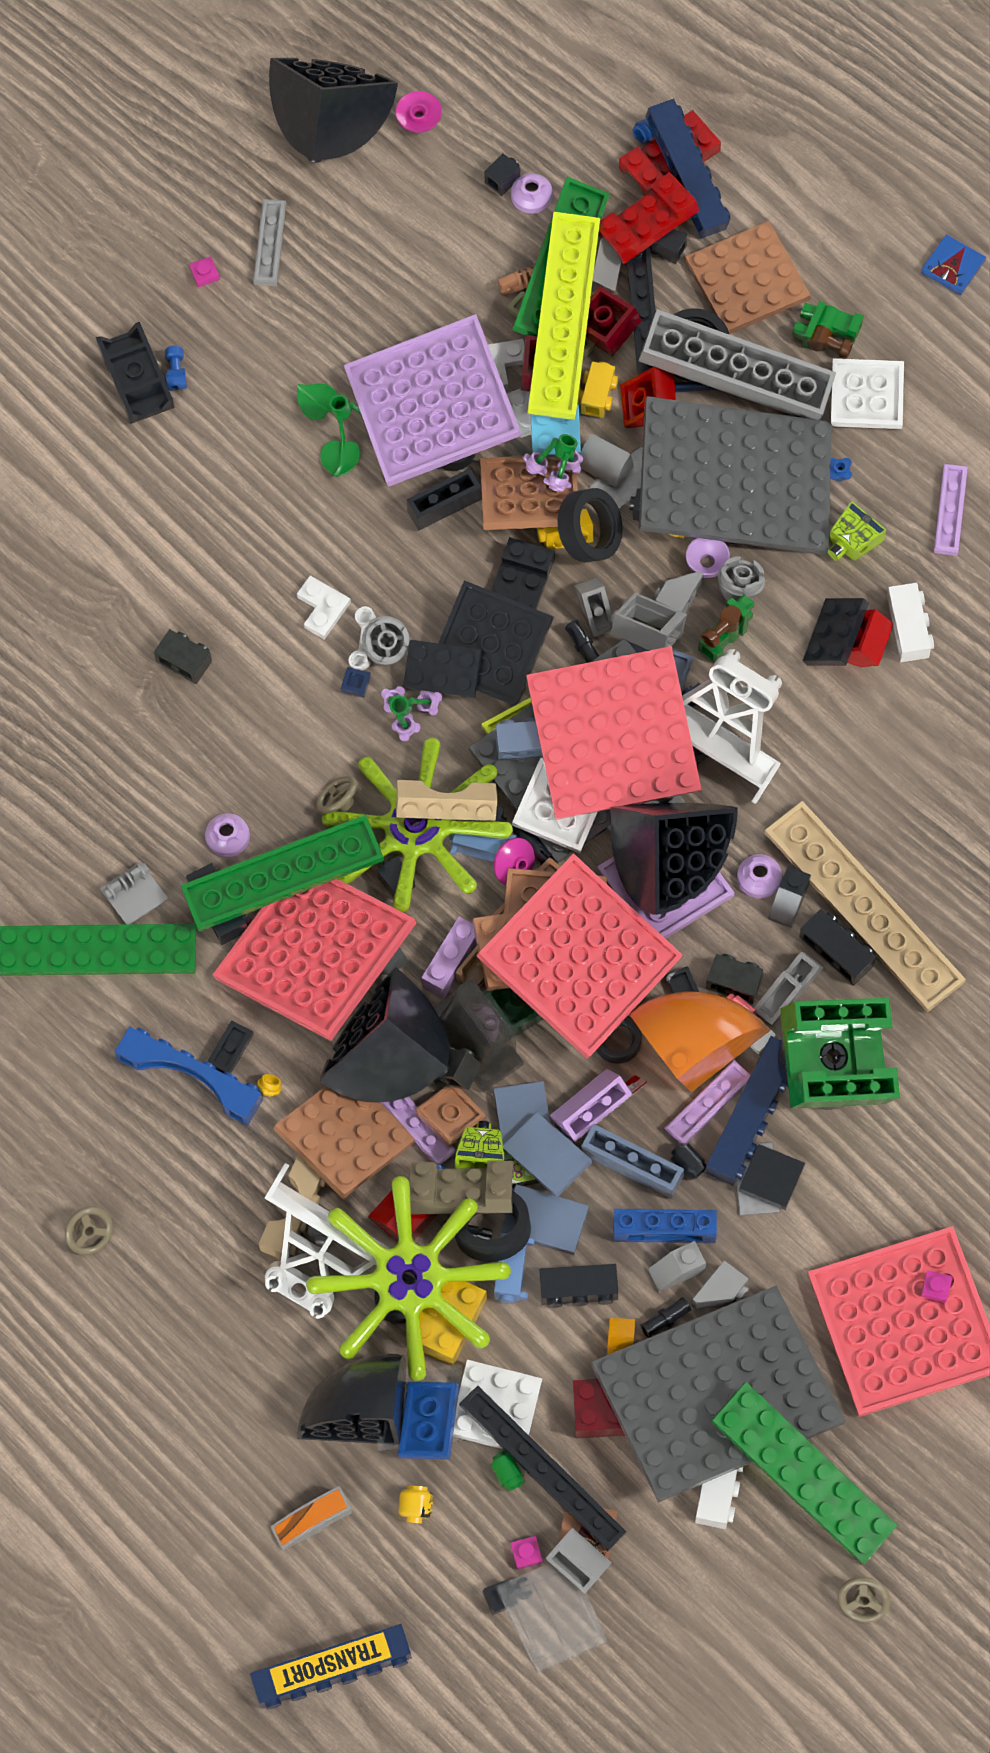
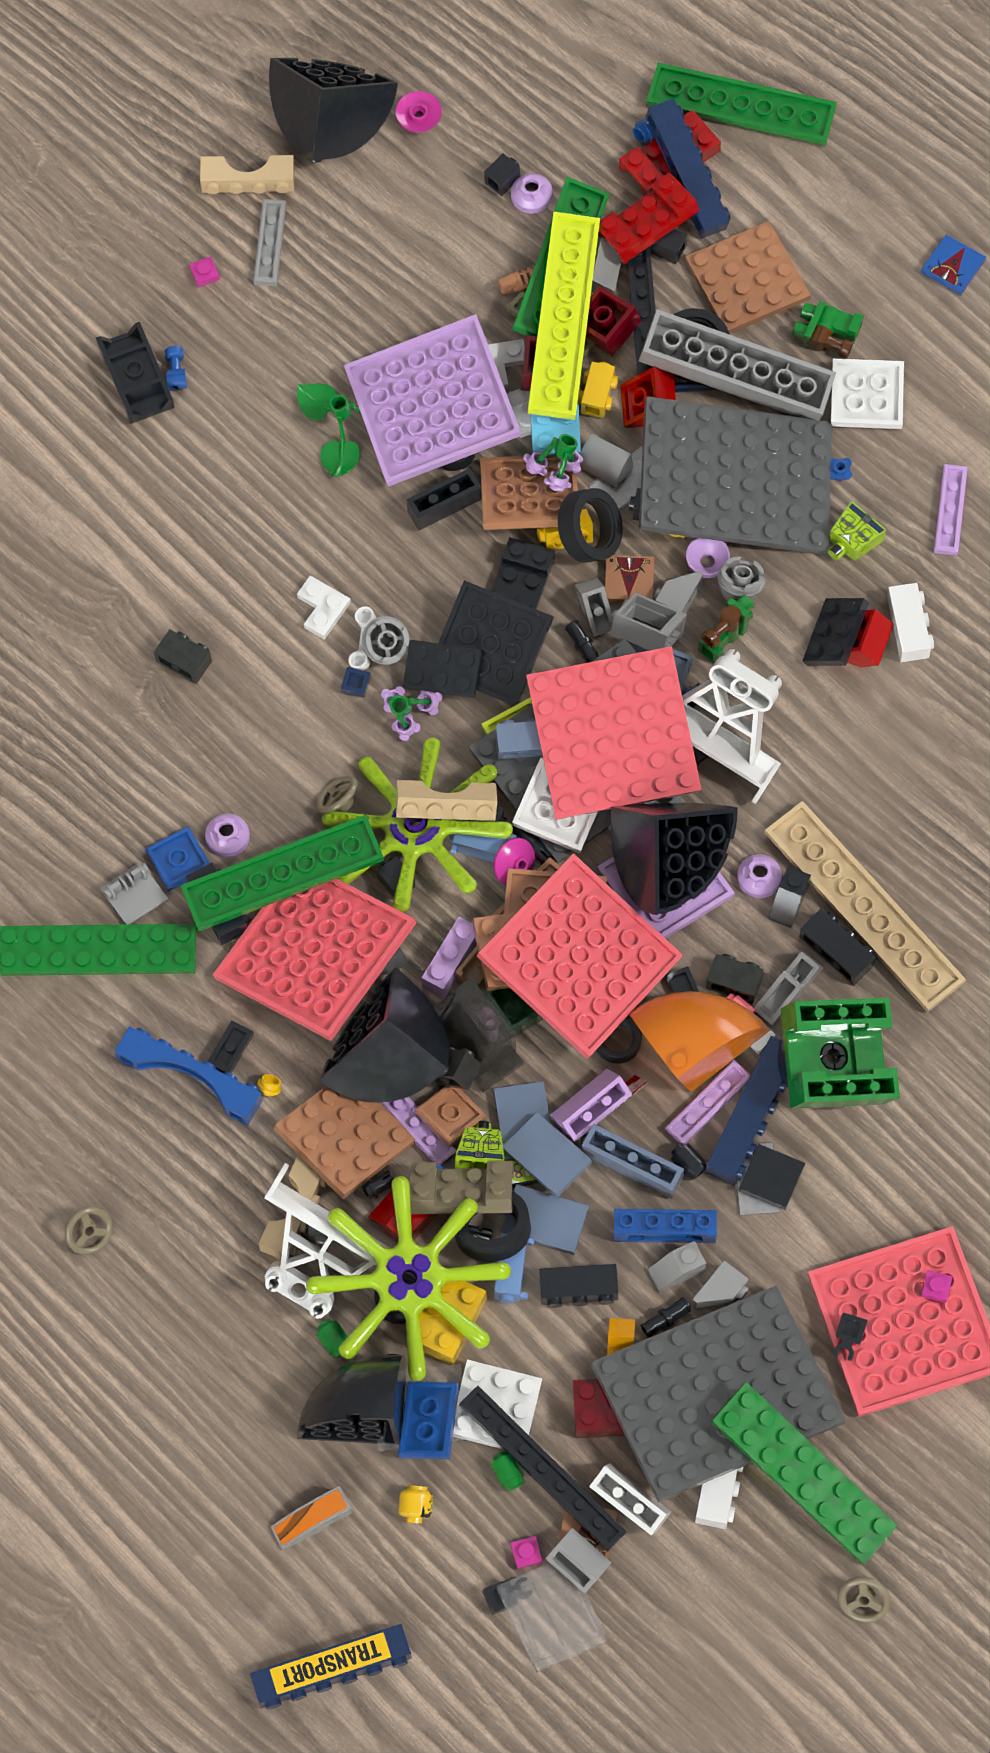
(177, 857): none -> blue tile
(274, 176): none -> tan arch
(331, 1336): none -> green brick
(378, 1185): none -> black pin
(629, 576): none -> nougat tile
(630, 1499): none -> white brick
(744, 103): none -> green plate
(850, 1331): none -> black plate

